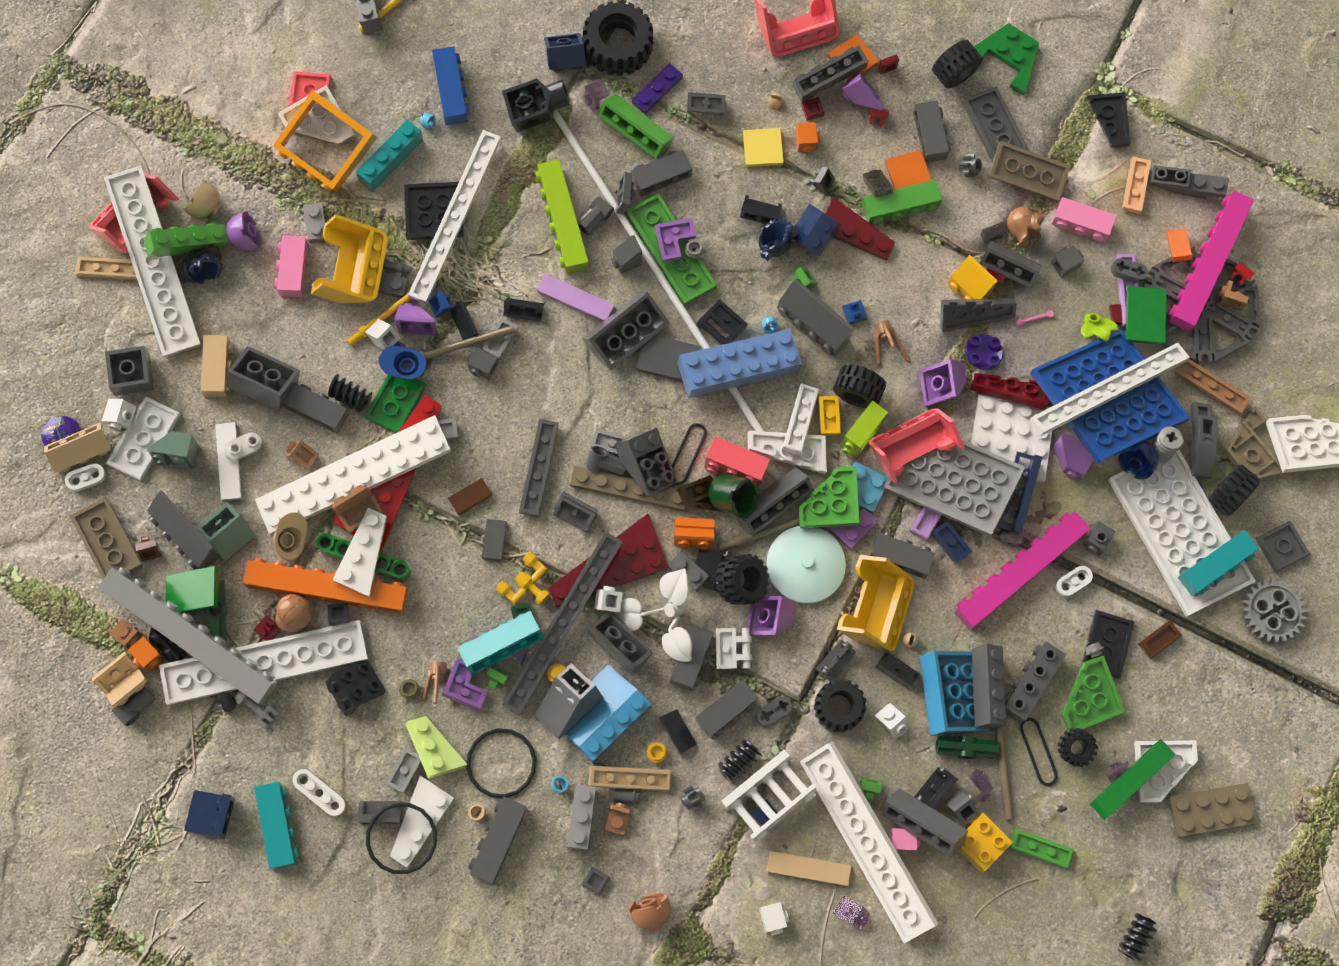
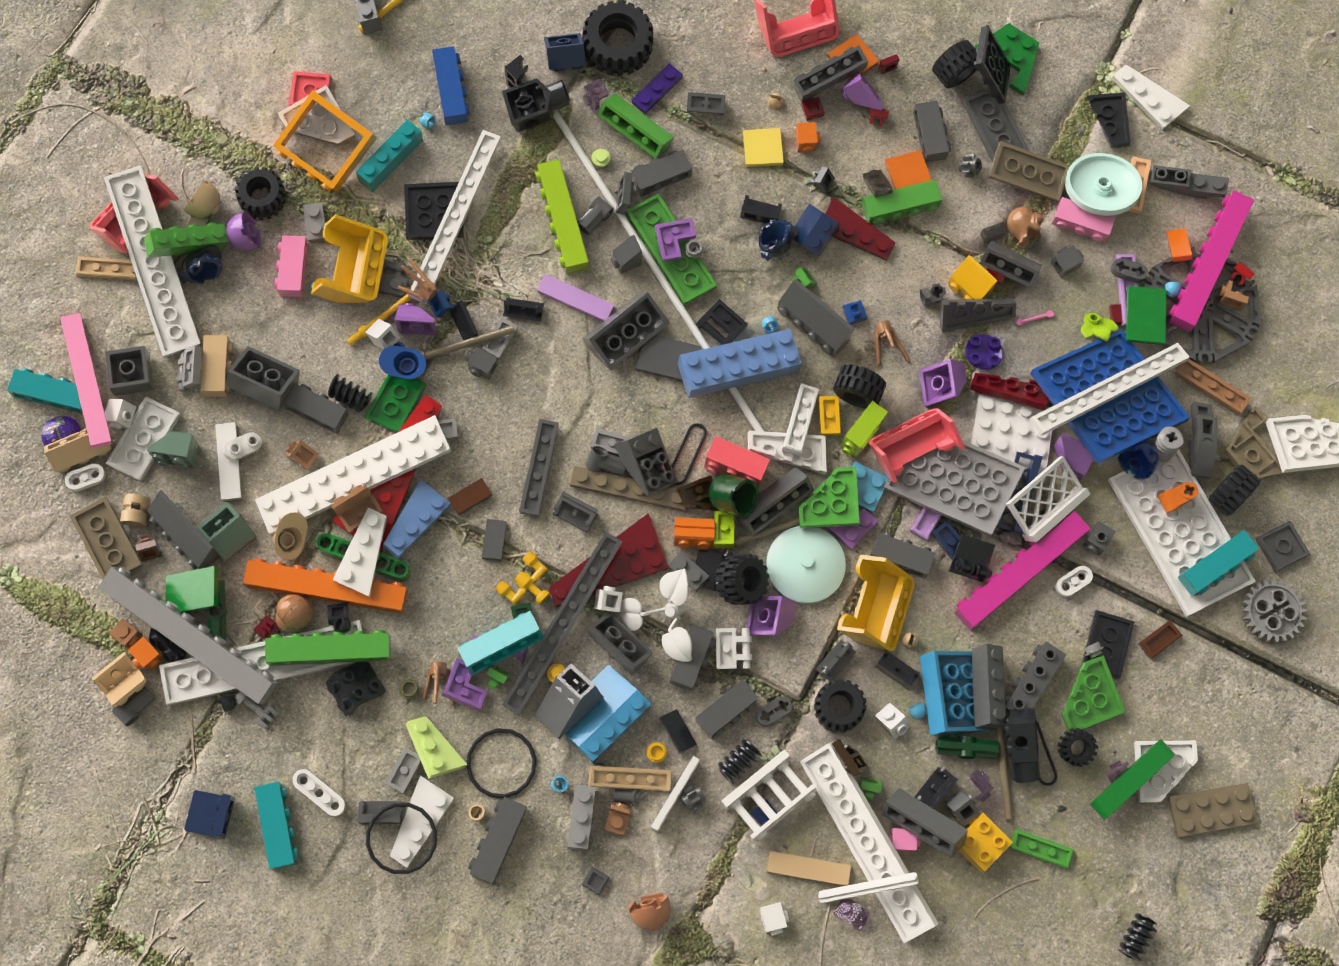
(45, 390): none -> teal brick
(86, 381): none -> bright pink tile
(135, 517): none -> tan wheel
(189, 368): none -> light grey plate
(259, 179): none -> black tyre
(327, 649): none -> bright green brick
(342, 625): none -> black hinge
(416, 518): none -> medium blue wing
(426, 288): none -> medium nougat plant
(515, 72): none -> black hinge
(601, 157): none -> yellowish green plate
(675, 794): none -> white tile
(724, 530): none -> lime plate
(851, 757): none -> dark brown wing
(868, 887): none -> white axle
(918, 711): none -> medium azure hinge
(932, 294): none -> dark grey piece
(972, 558): none -> black hinge
(992, 64): none -> black plate
(1023, 745): none -> black brick
(1053, 514): none -> white fence
(1103, 184): none -> light aqua dish
(1151, 98): none -> white wing
(1173, 288): none -> medium azure hinge
(1175, 497): none -> orange piece

